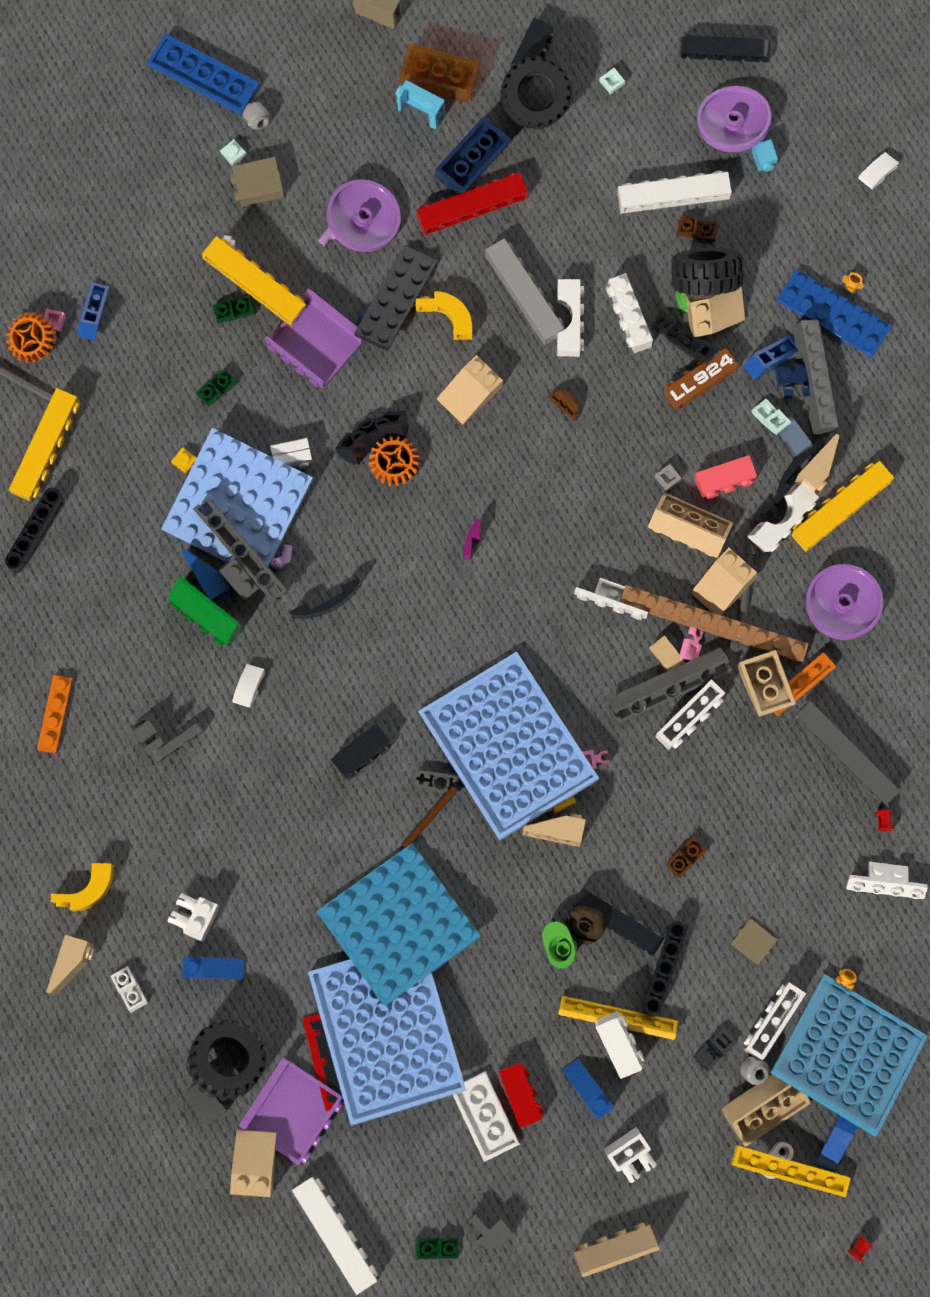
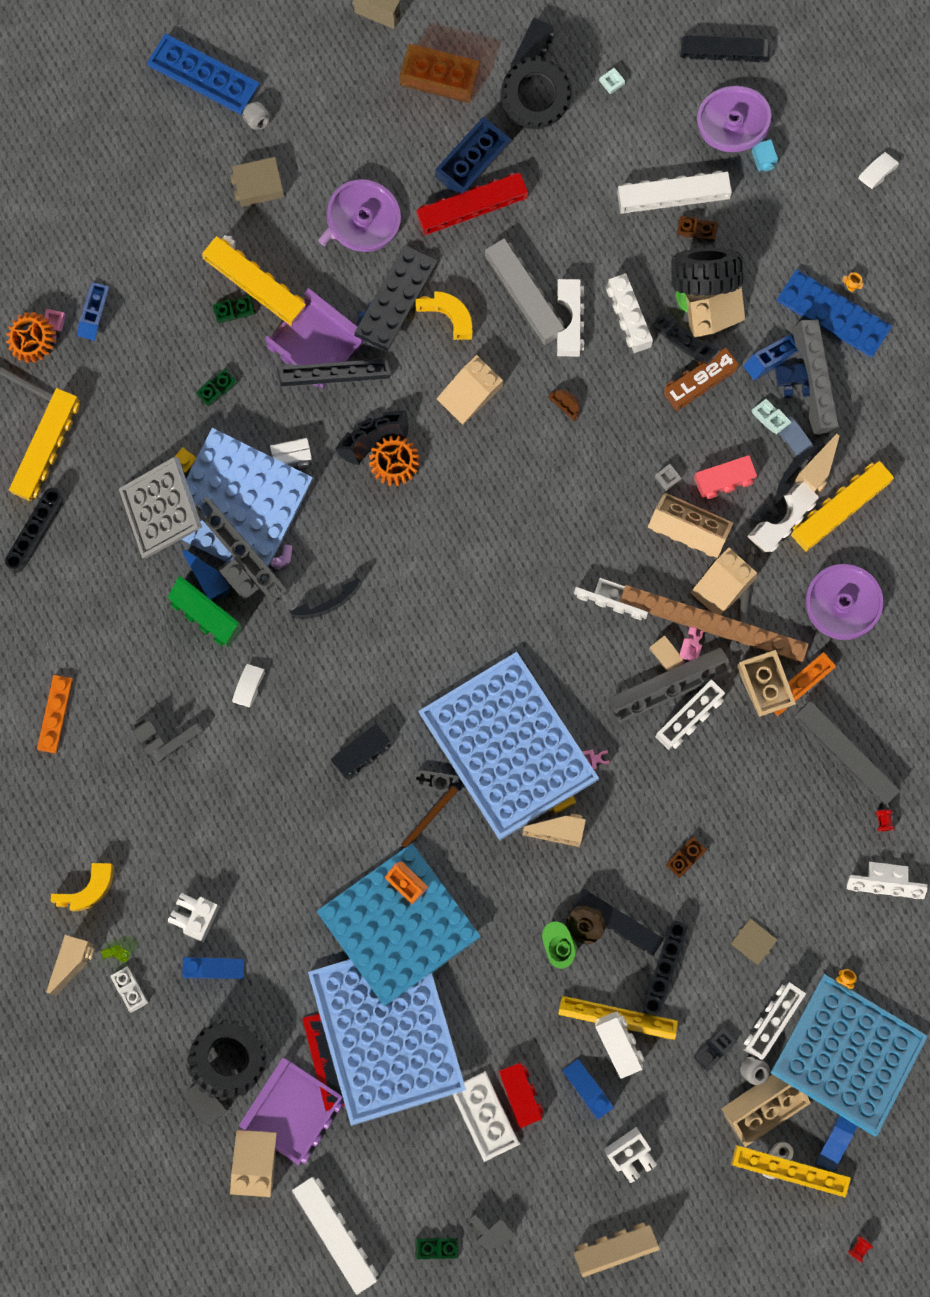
(117, 952): none -> clear neon green arm
(160, 507): none -> light grey plate
(233, 152): light aqua plate -> none
(333, 372): none -> black plate
(406, 882): none -> orange slope
(422, 100): medium azure panel -> none
(473, 535): magenta slope -> none

